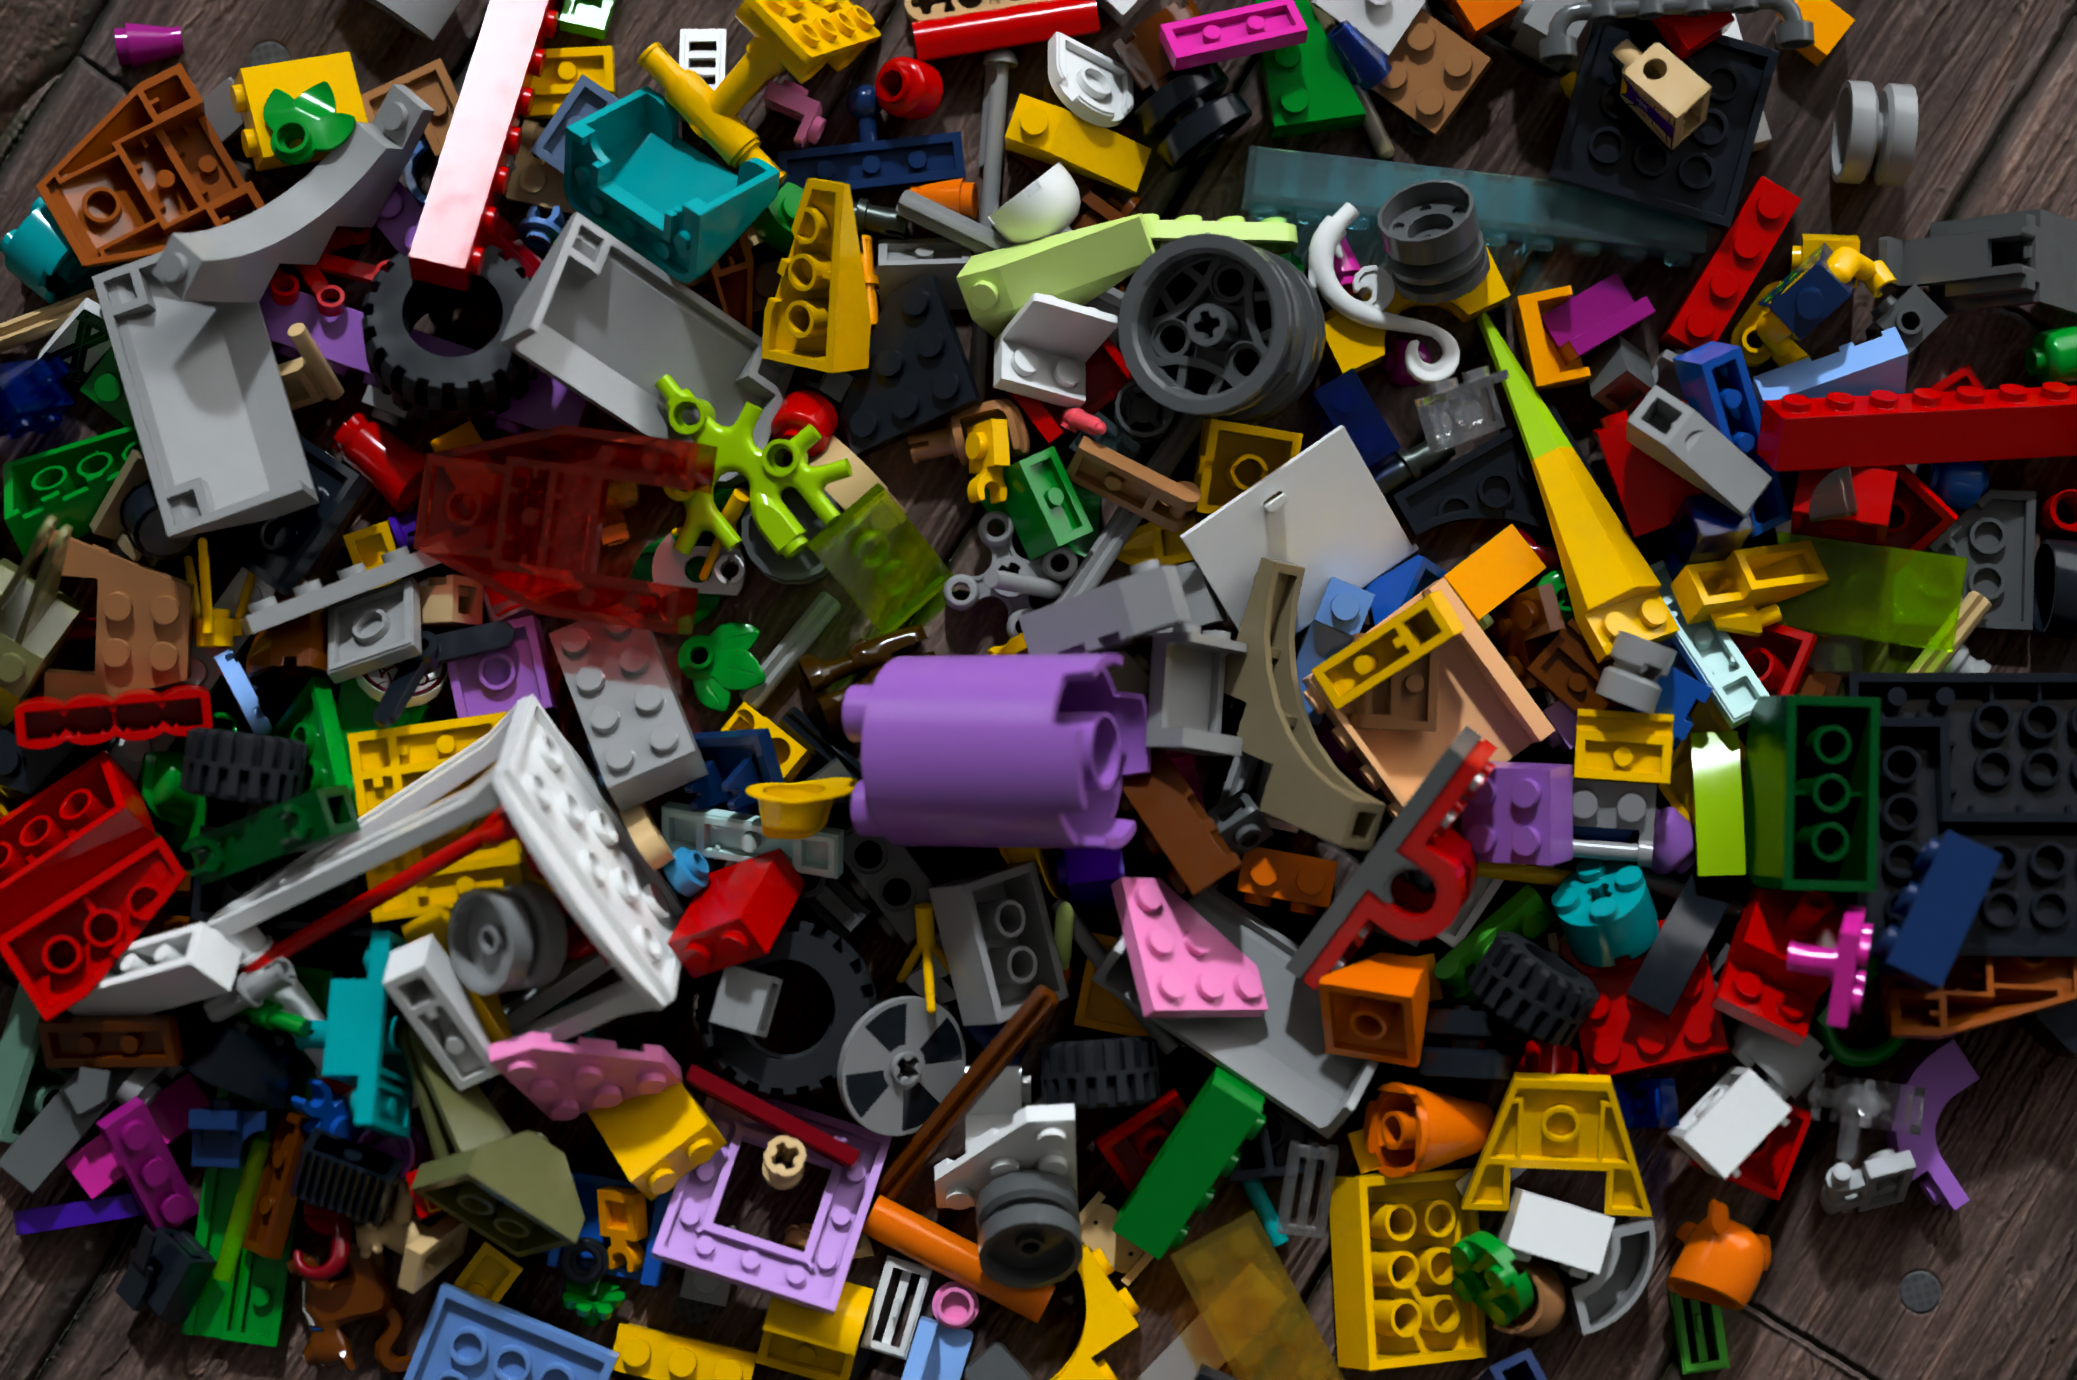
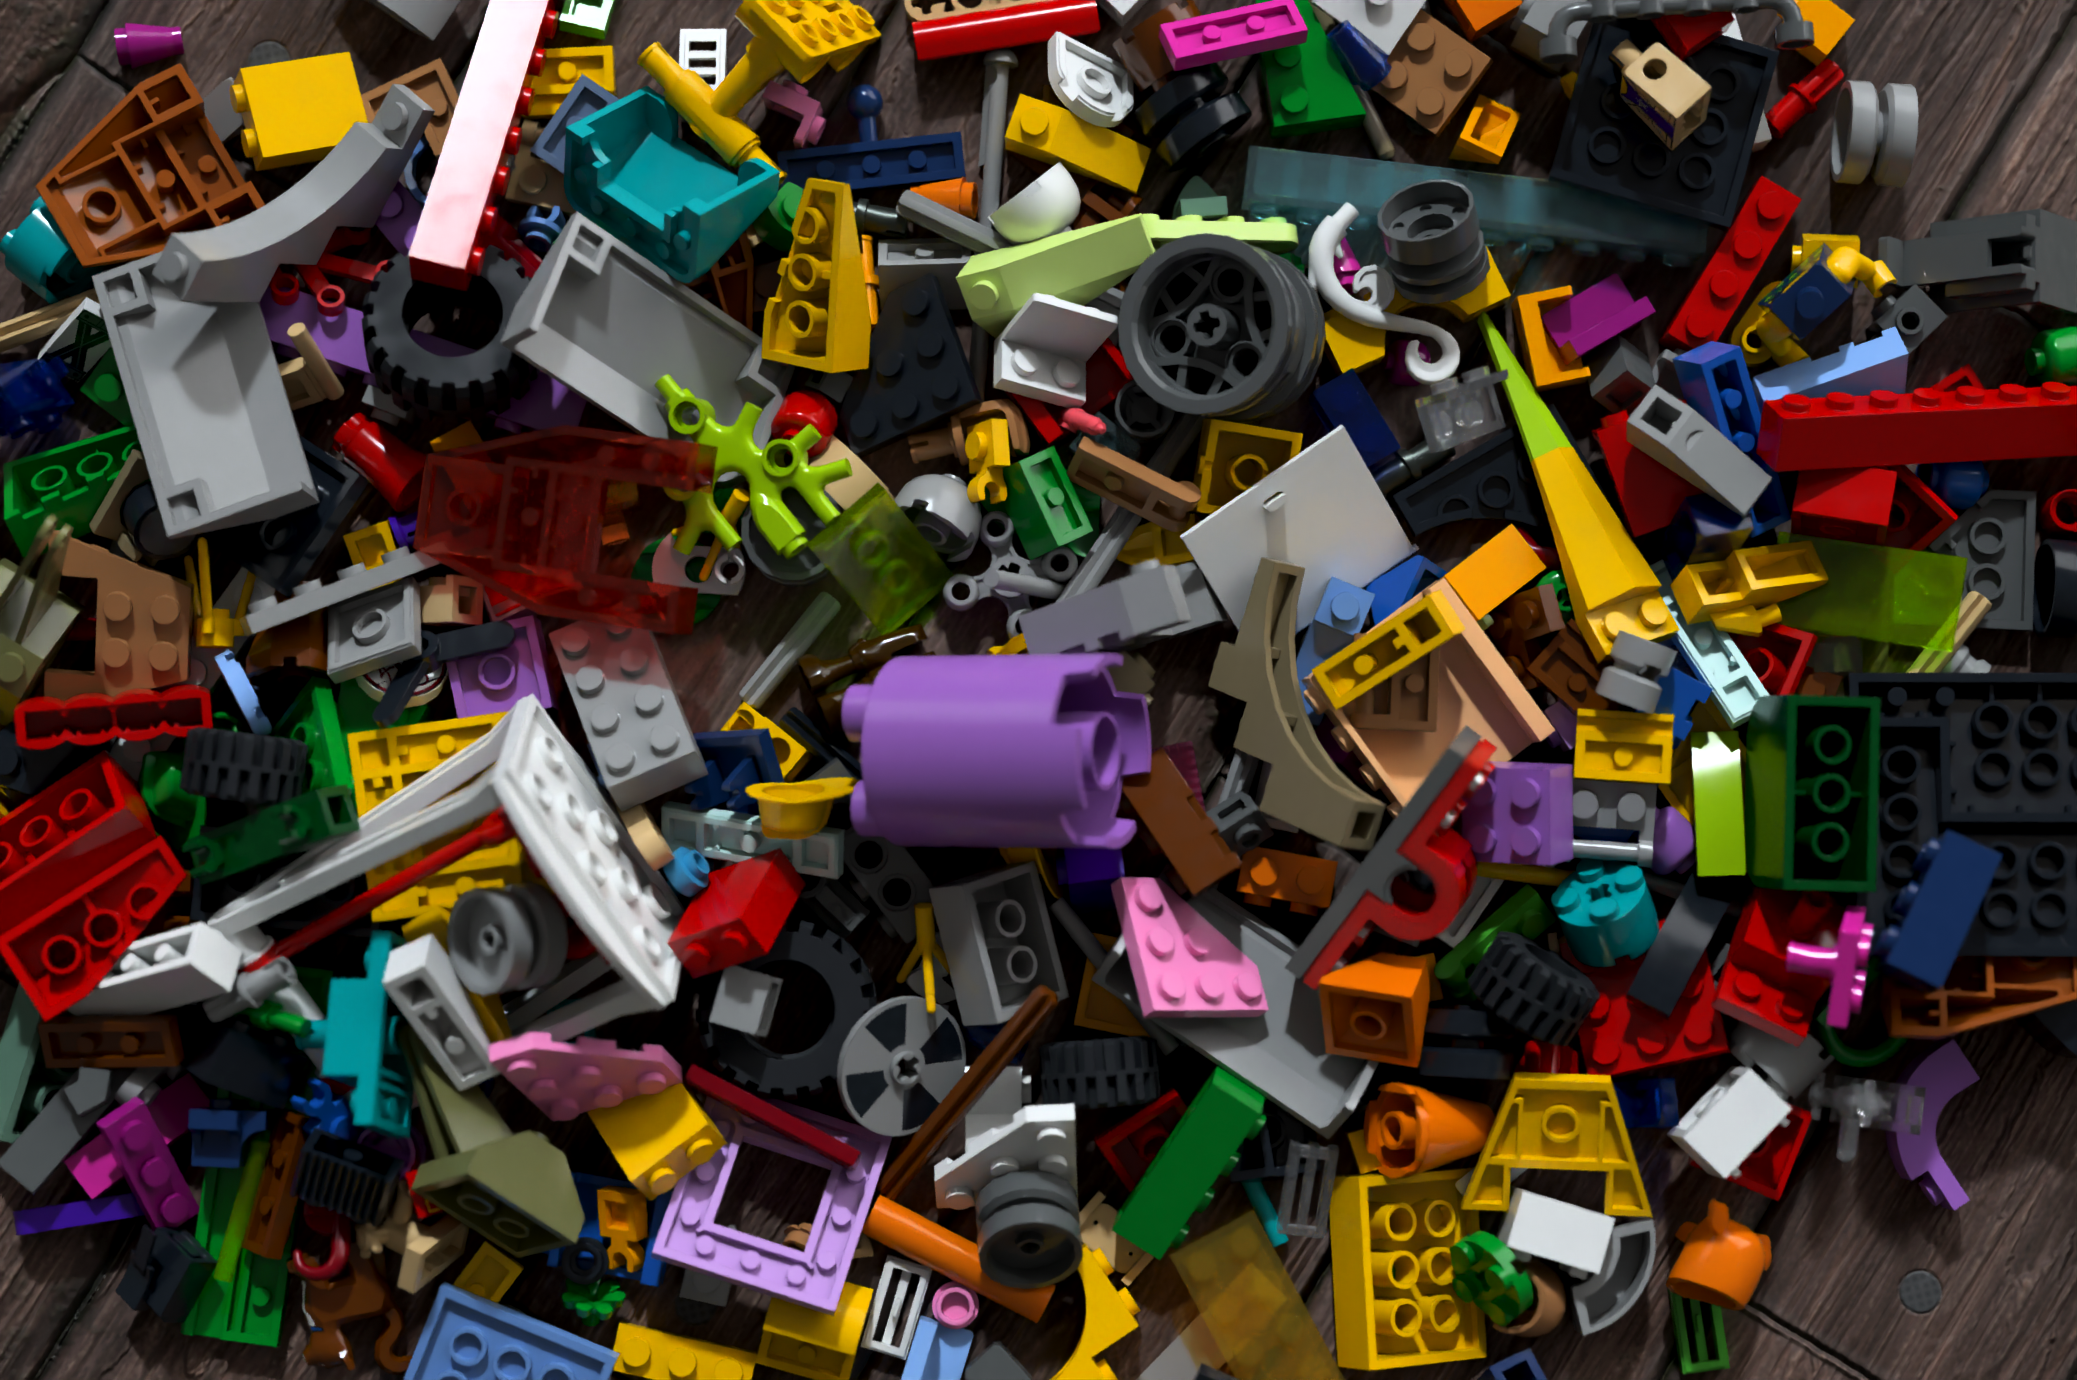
(307, 118): green plate -> none
(727, 666): green plate -> none
(790, 1150): tan bush -> none
(908, 88): red head -> none
(942, 513): none -> light grey cylinder
(1064, 936): yellowish green piece -> none
(1189, 692): light grey panel -> none
(1201, 200): none -> sand green tile
(1486, 132): none -> light orange slope
(1803, 97): none -> red axle
(1833, 497): clear smoke tile -> none
(1878, 1183): light grey plate -> none

